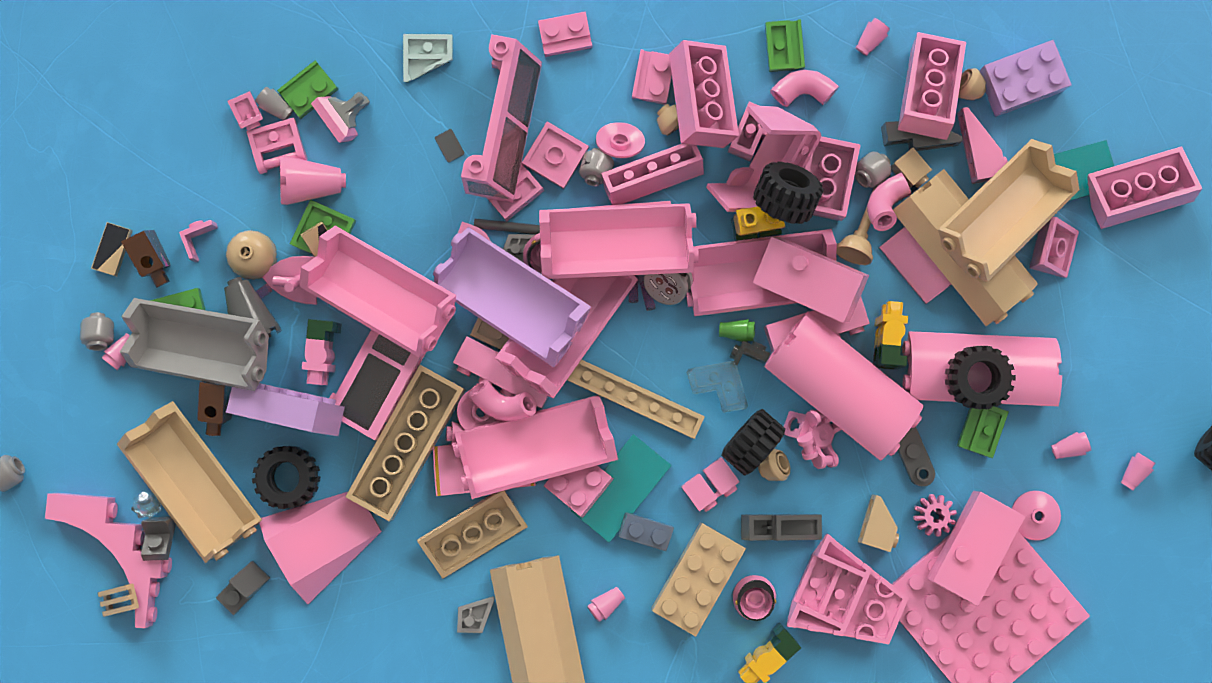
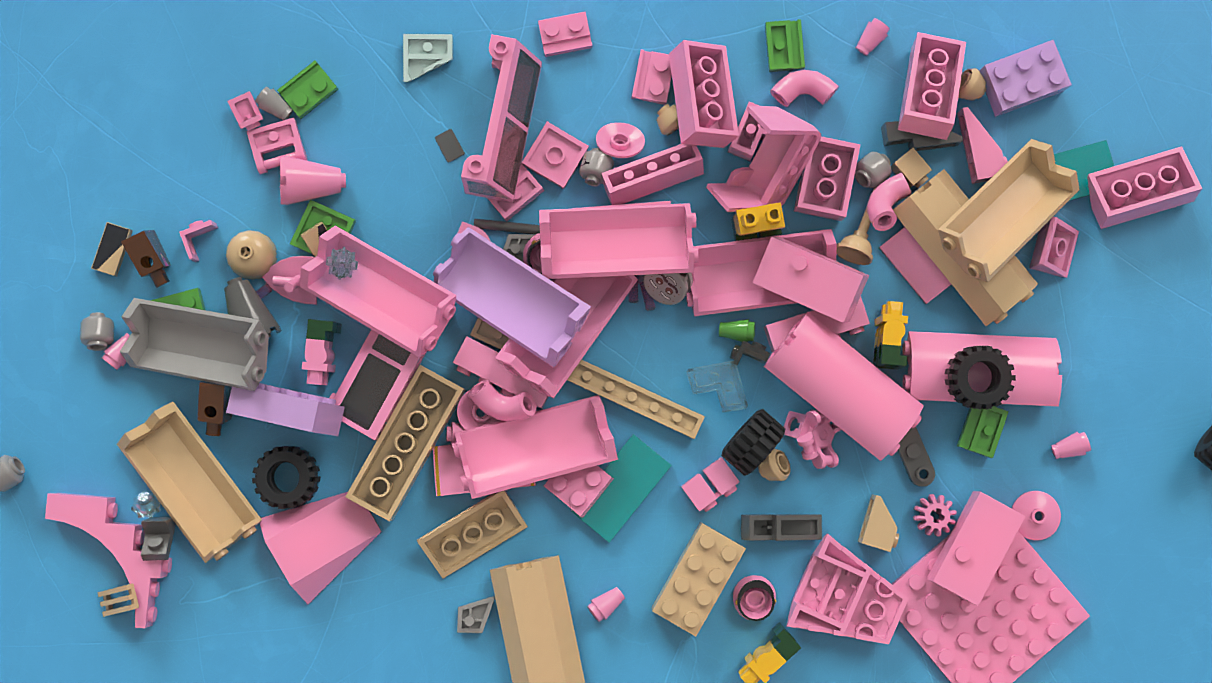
(242, 587): dark grey slope -> none
(340, 114): piece -> none
(341, 263): none -> clear light blue gear
(646, 531): sand blue plate -> none
(788, 192): black tyre -> none
(1137, 471): bright pink cone -> none

